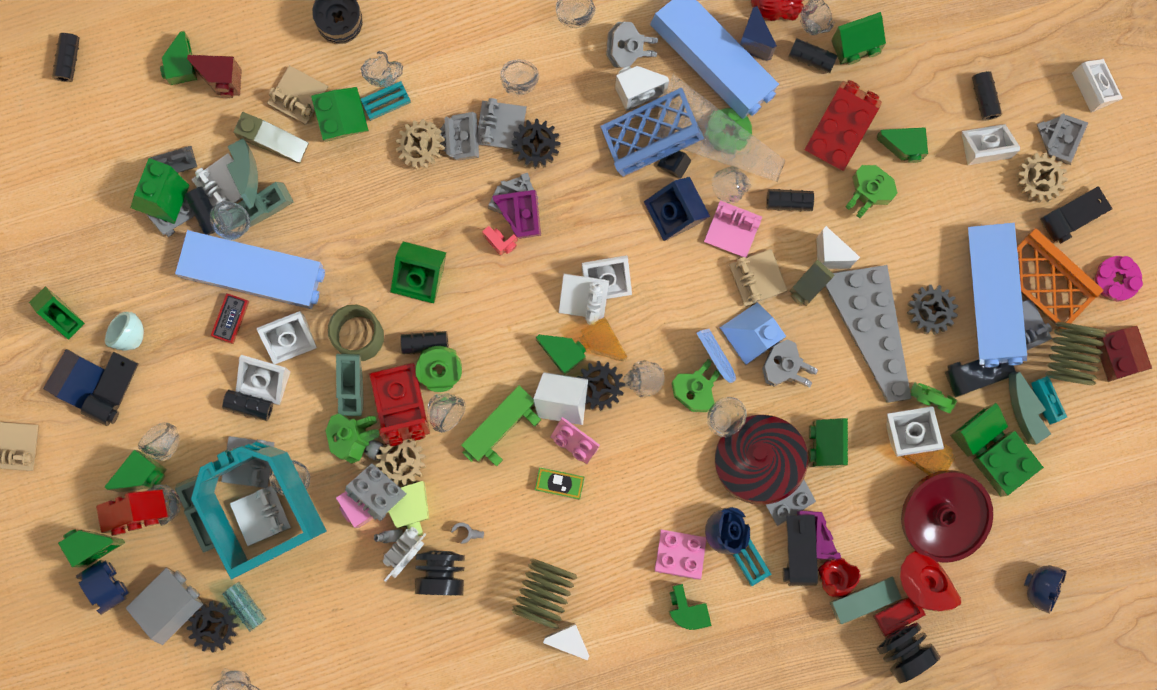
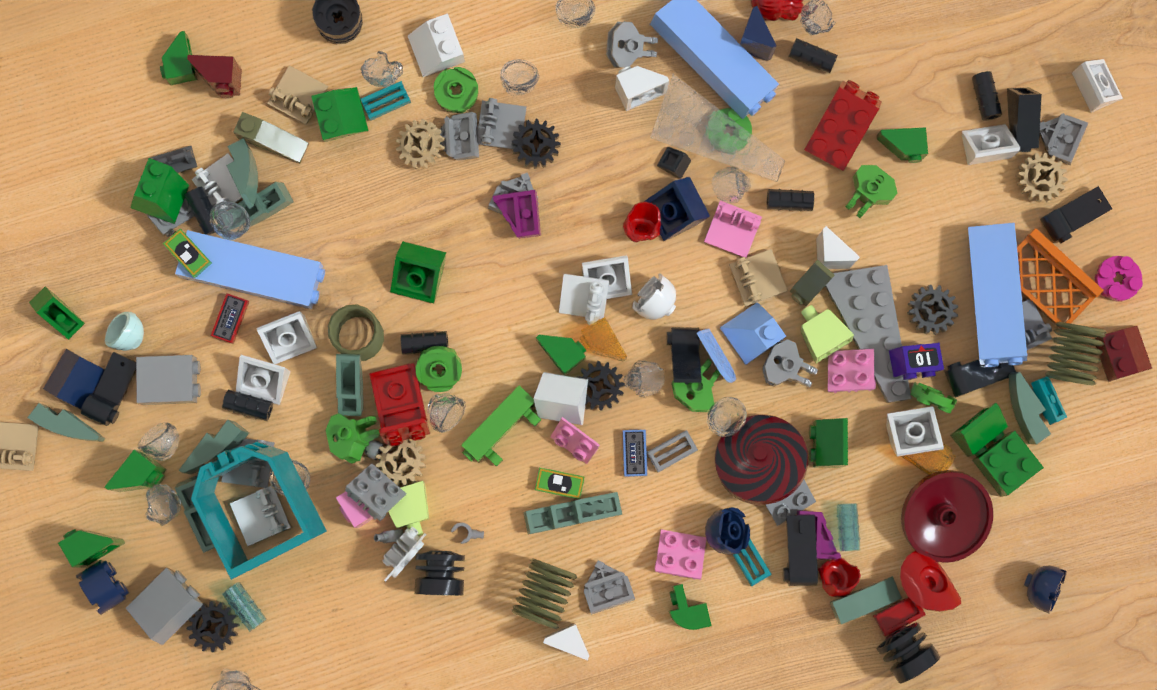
(64, 424): none -> sand green slope
(65, 57): black axle -> none
(132, 512): red wedge -> none
(167, 379): none -> light grey brick
(187, 253): none -> tile
(211, 445): none -> sand green slope
(436, 45): none -> white slope
(459, 102): none -> bright green plate
(496, 238): coral bracket -> none
(572, 513): none -> sand green slope
(607, 588): none -> light grey slope
(634, 453): none -> tile
(642, 222): none -> red hair
(654, 150): medium blue fence -> none
(655, 460): none -> light grey tile
(656, 298): none -> white cylinder
(685, 354): none -> black door
(824, 333): none -> yellowish green torso
(848, 527): none -> clear light blue axle
(851, 370): none -> bright pink hinge
(859, 39): green slope -> none
(916, 360): none -> dark purple brick
(1024, 116): none -> black slope

